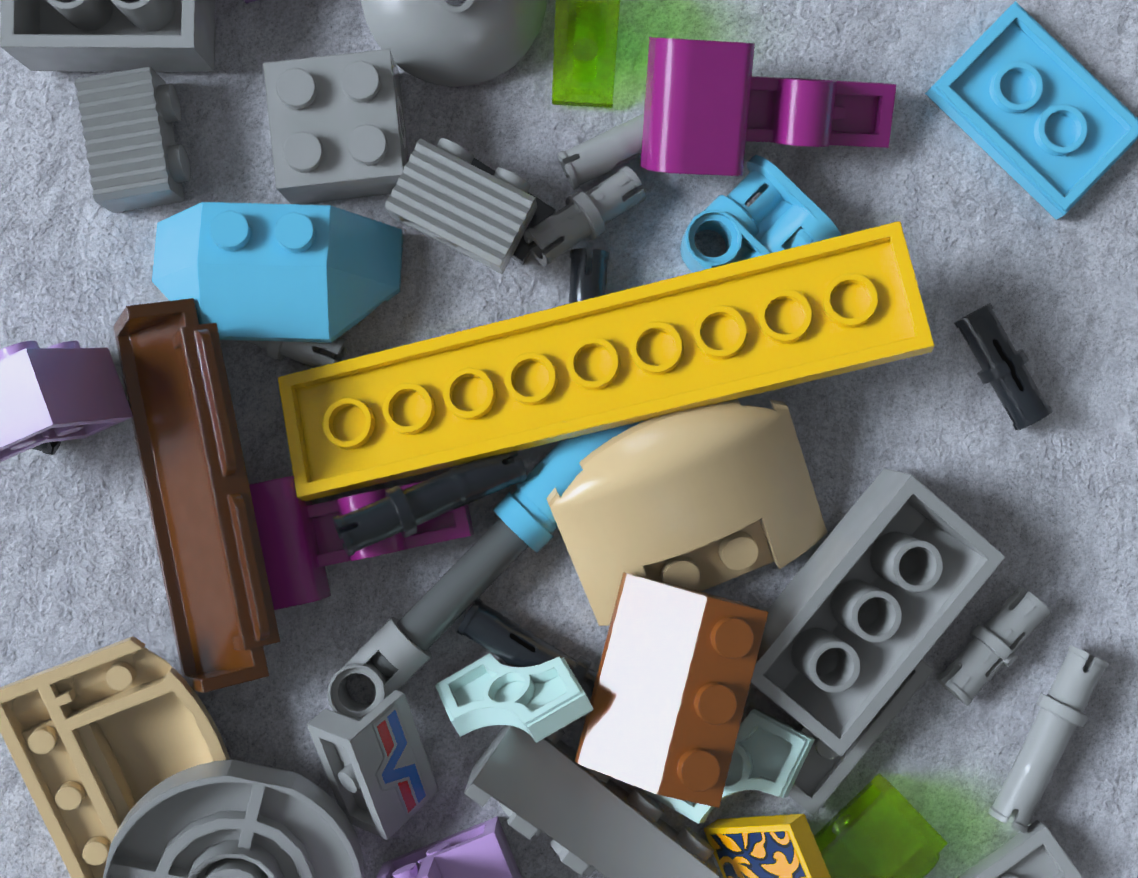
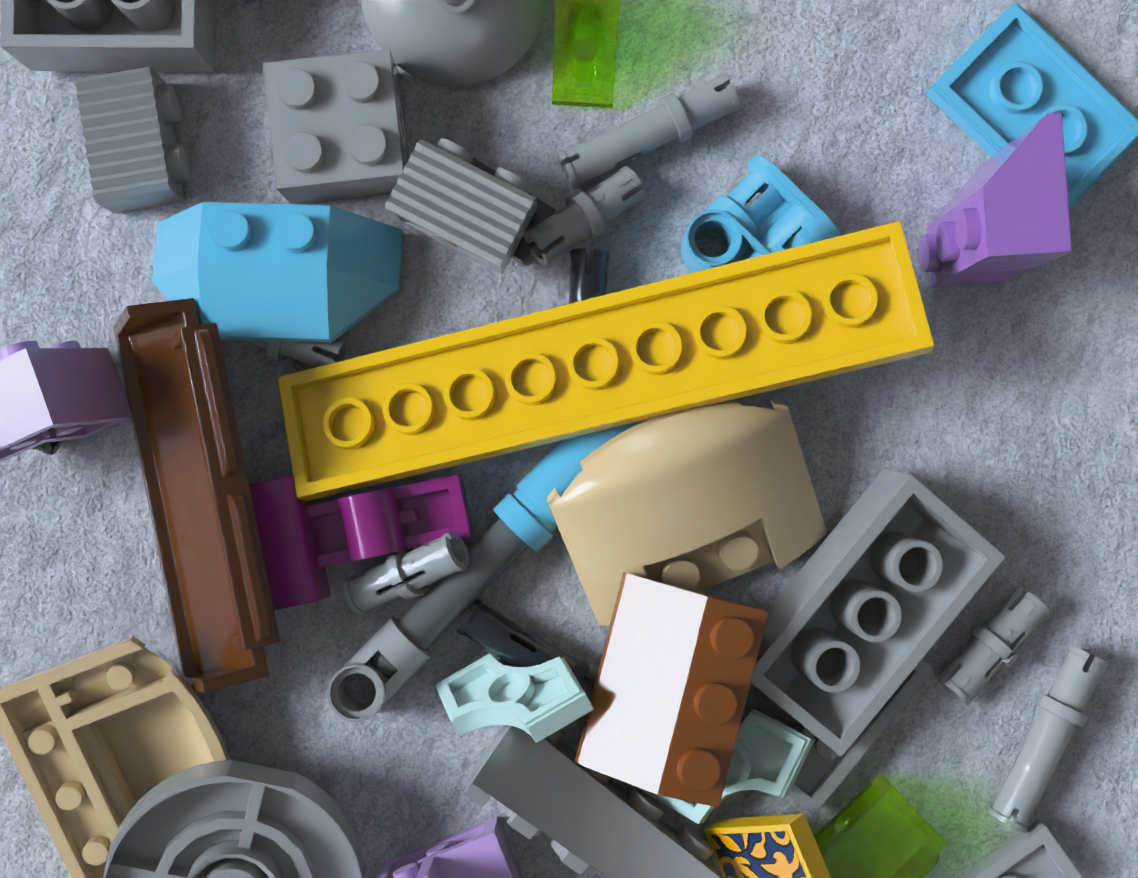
(375, 764): light grey panel -> none
(406, 573): none -> light grey pin
(407, 508): black pin -> none
(709, 104): magenta plate -> none
(1003, 367): black pin -> none
(1005, 215): none -> medium lavender slope

